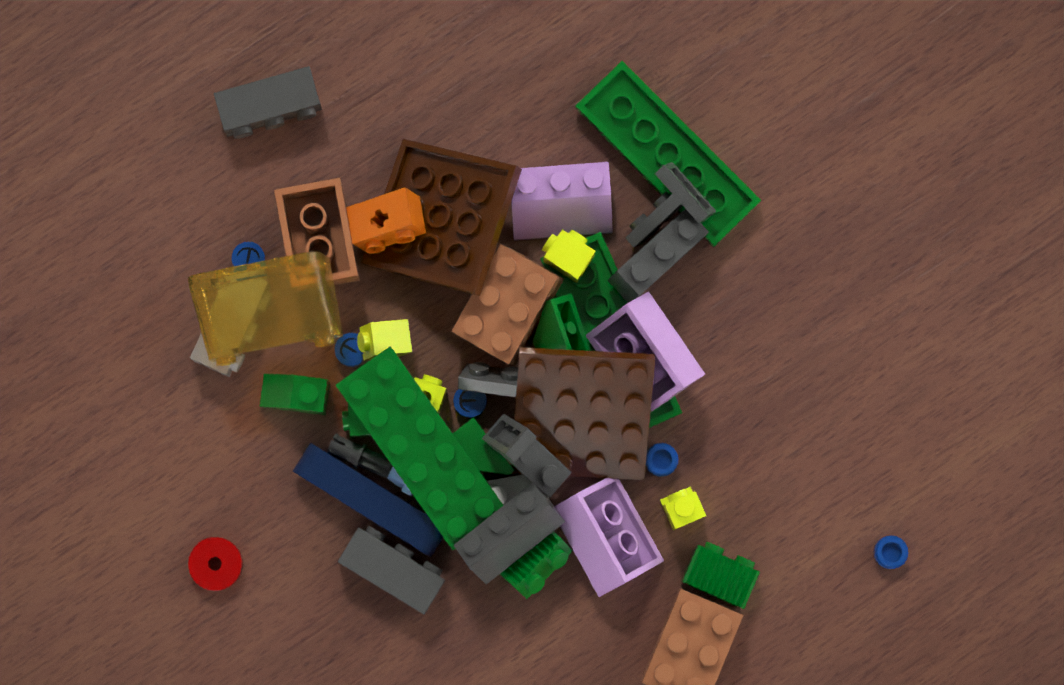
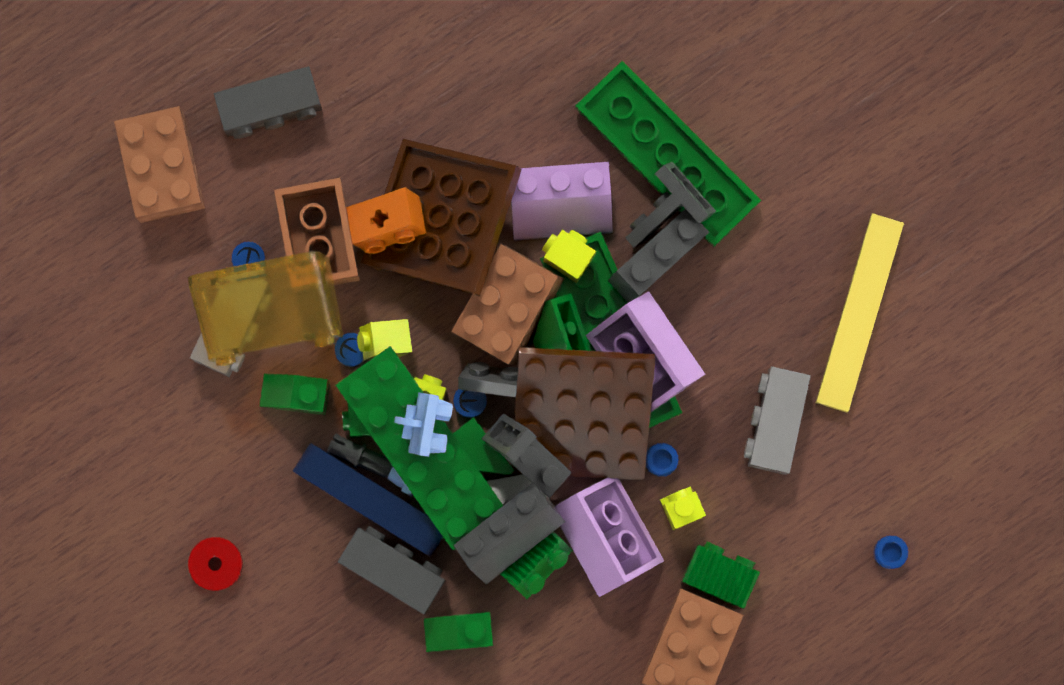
(159, 164): none -> nougat brick
(420, 424): none -> light blue hips
(458, 632): none -> green slope
(777, 420): none -> light grey brick
(859, 313): none -> light yellow tile

